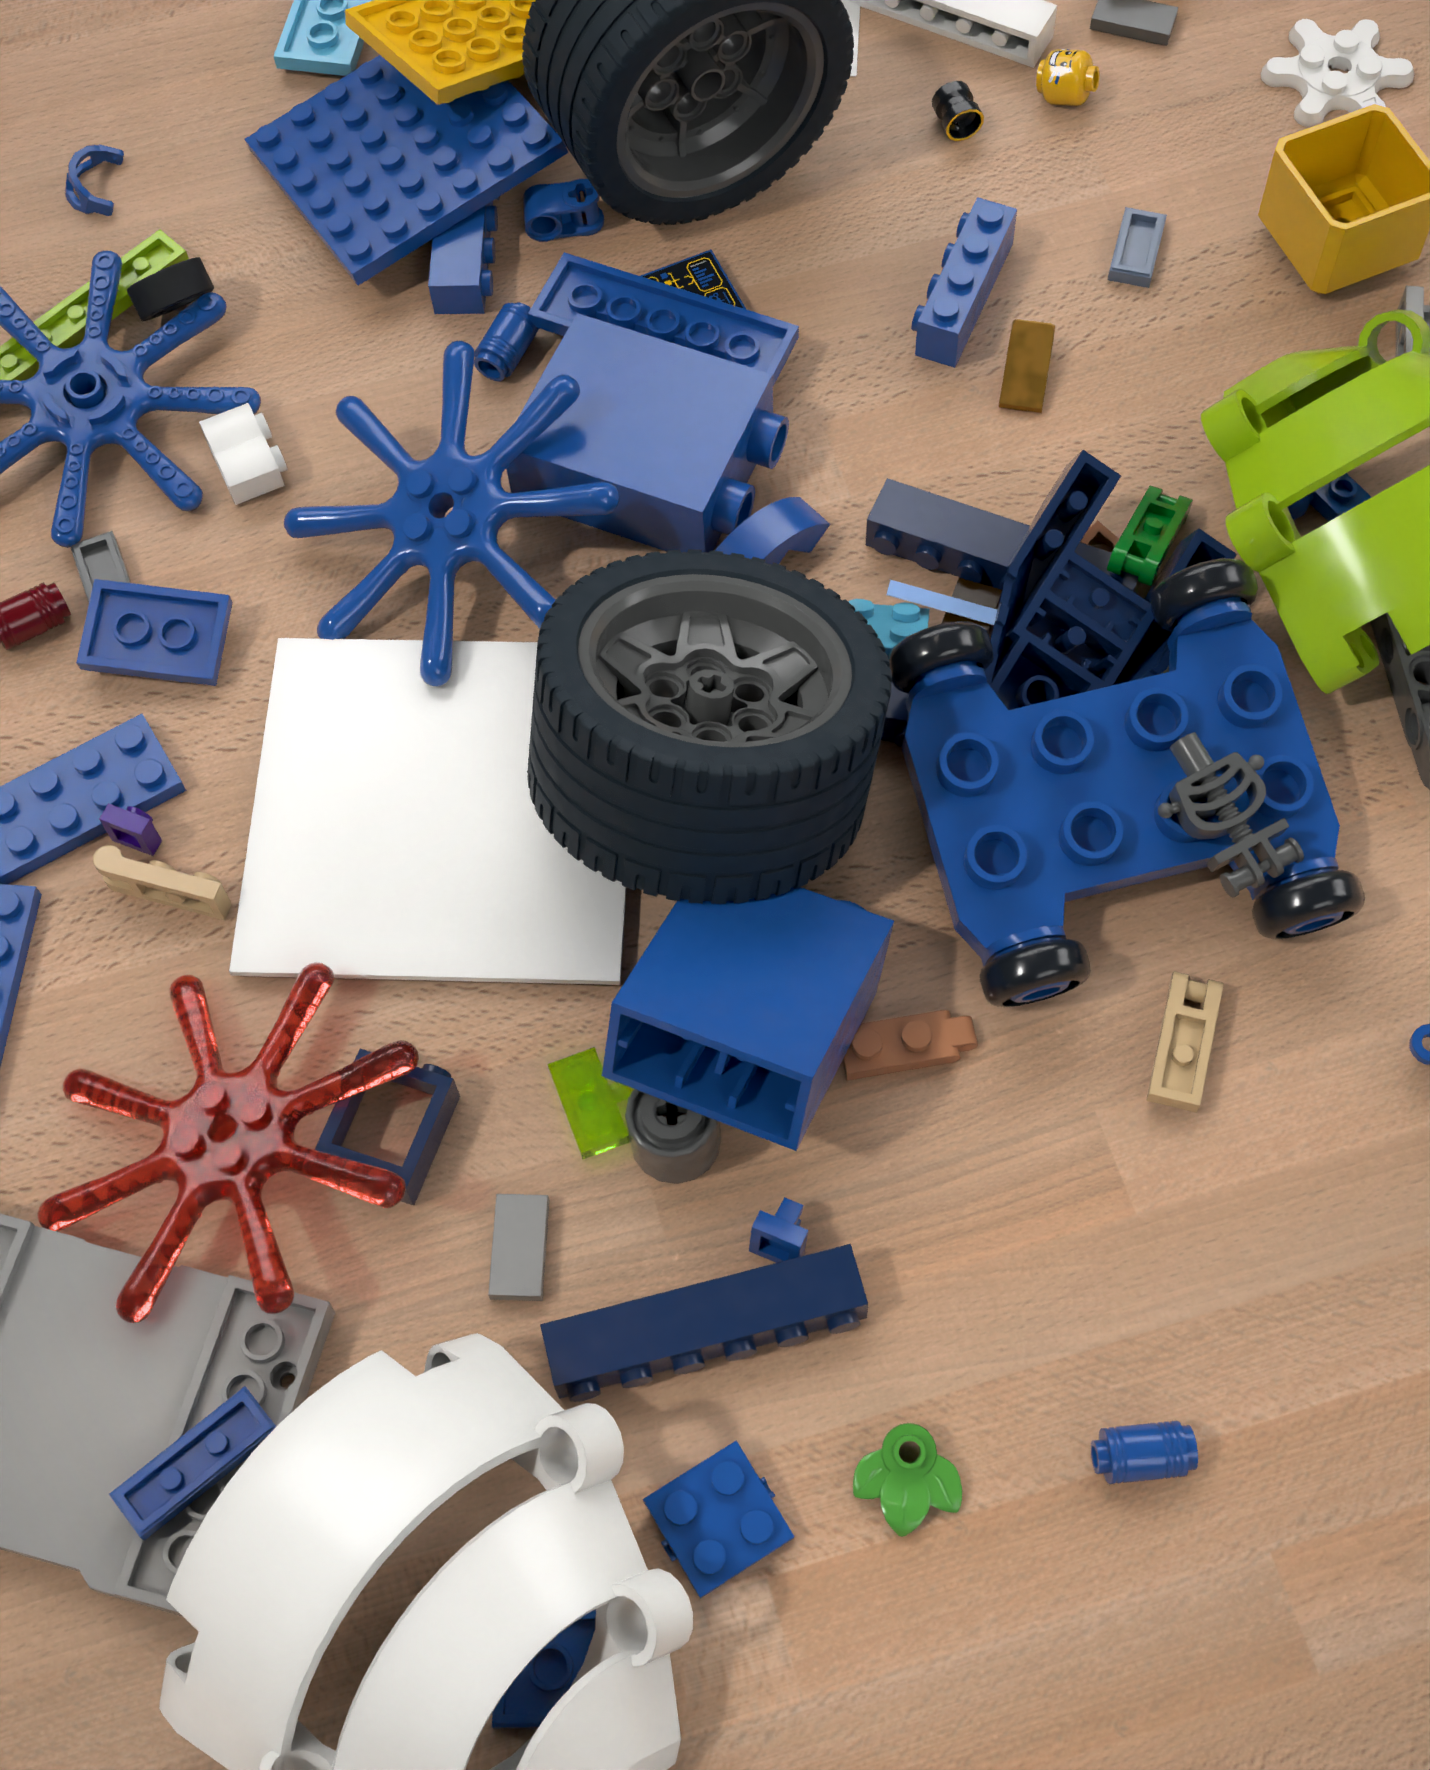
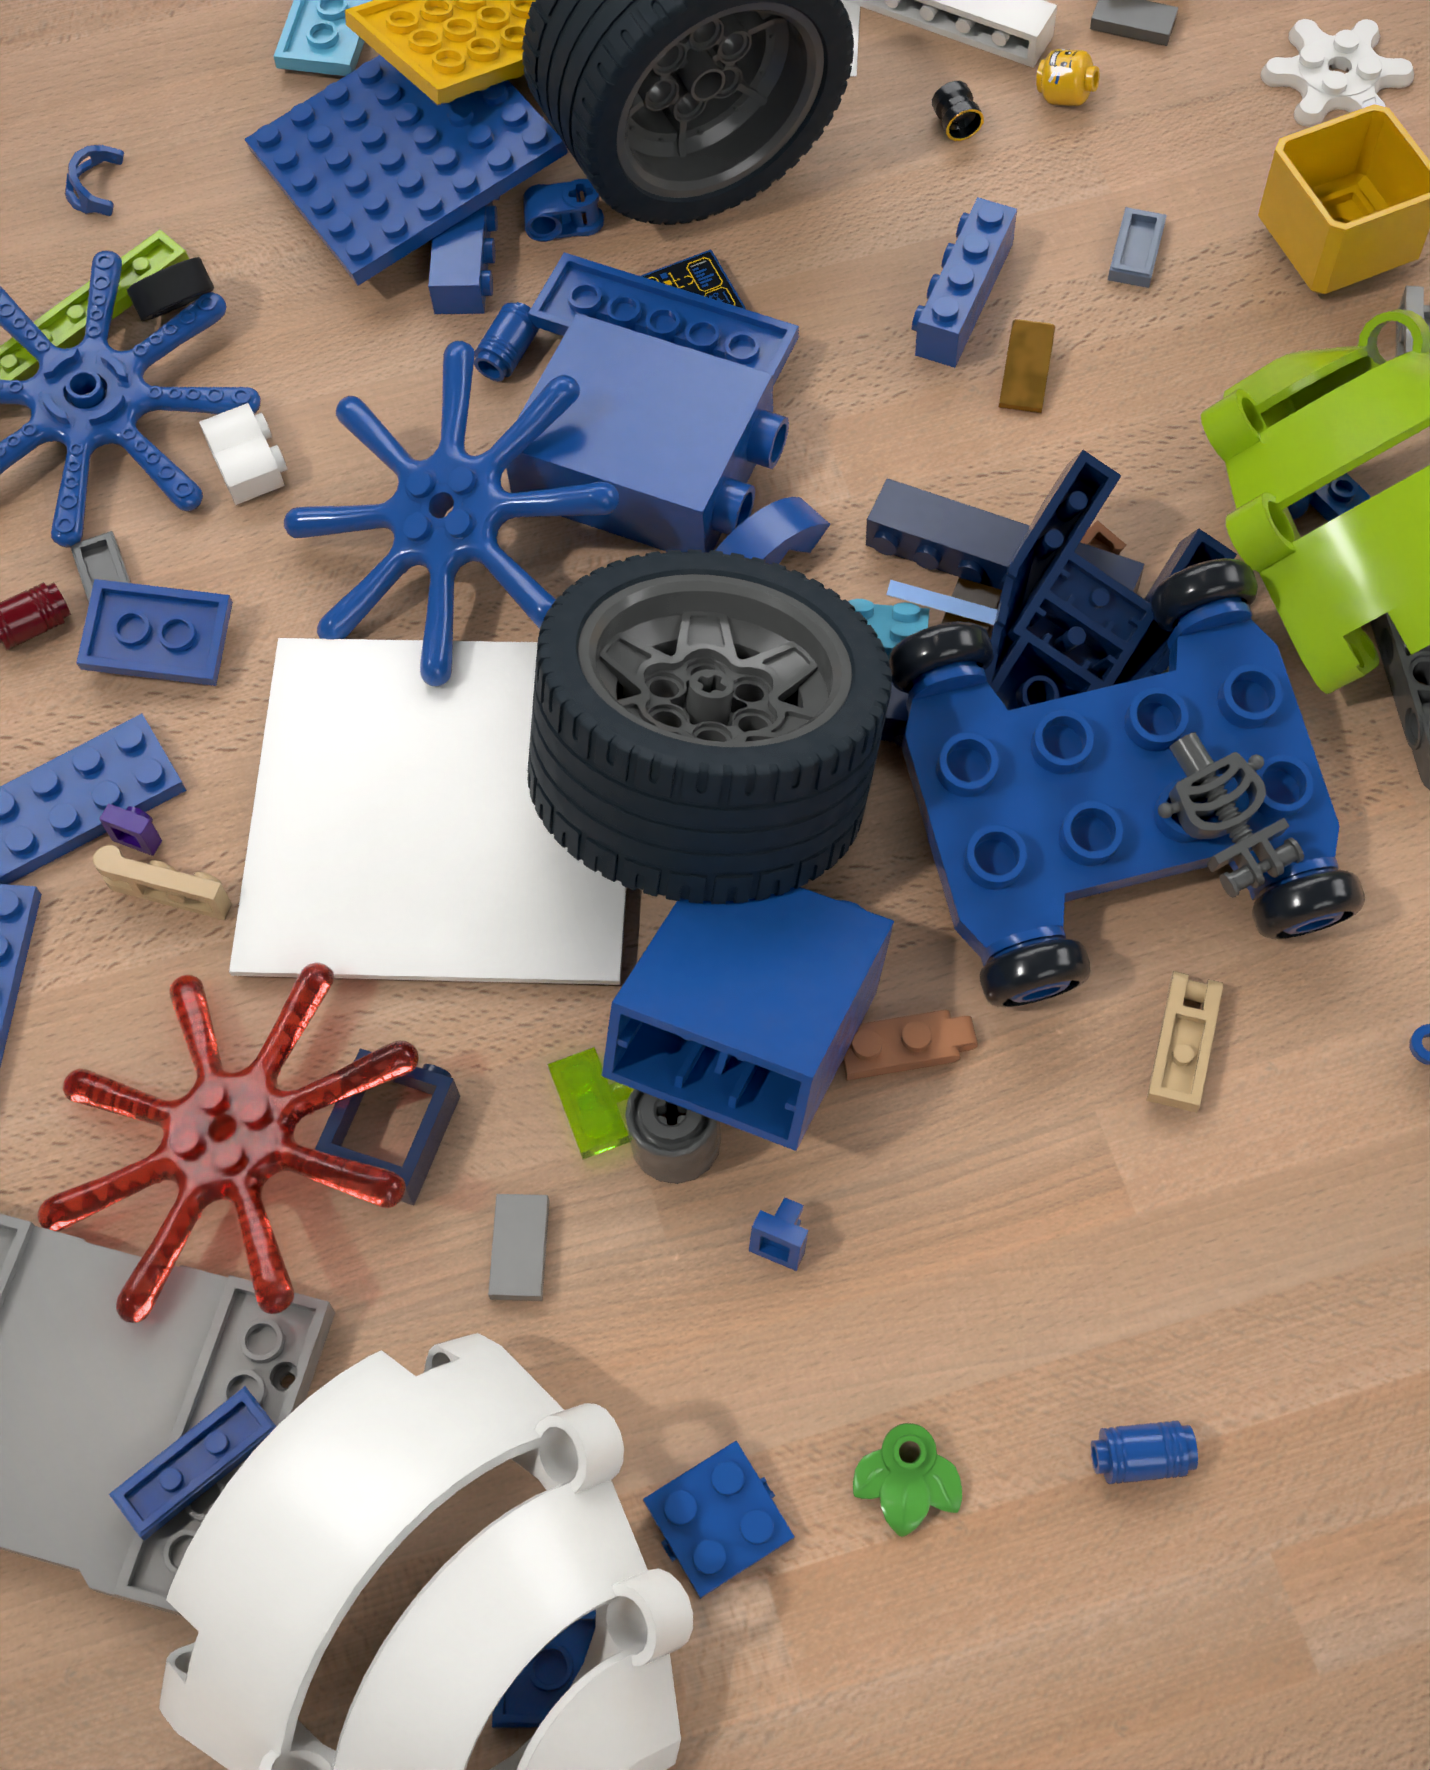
(704, 1323): dark blue brick -> none
(1149, 535): green plate -> none

